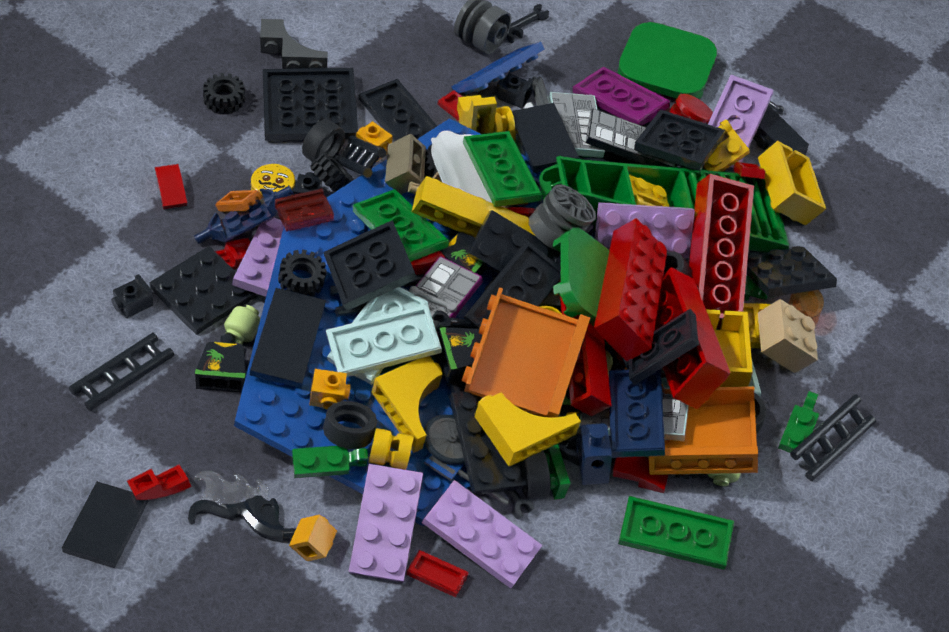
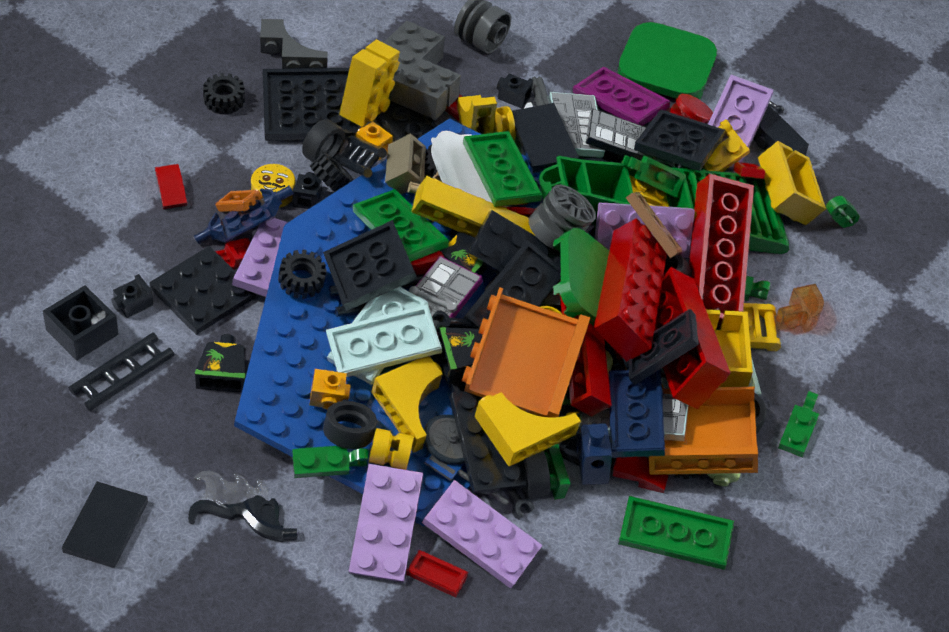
(80, 322): none -> black brick
(149, 486): red slope -> none
(243, 323): yellowish green head -> none
(287, 338): black tile -> none
(304, 210): clear red plate -> none
(313, 537): light orange brick -> none
(369, 83): none -> yellow piece
(418, 79): none -> dark grey piece
(497, 69): blue plate -> none
(515, 28): black bar -> none
(654, 224): none -> medium nougat tile
(656, 174): none -> green plate
(787, 336): tan brick -> none
(788, 272): black plate -> none
(818, 435): black bar -> none
(842, 211): none -> green beam

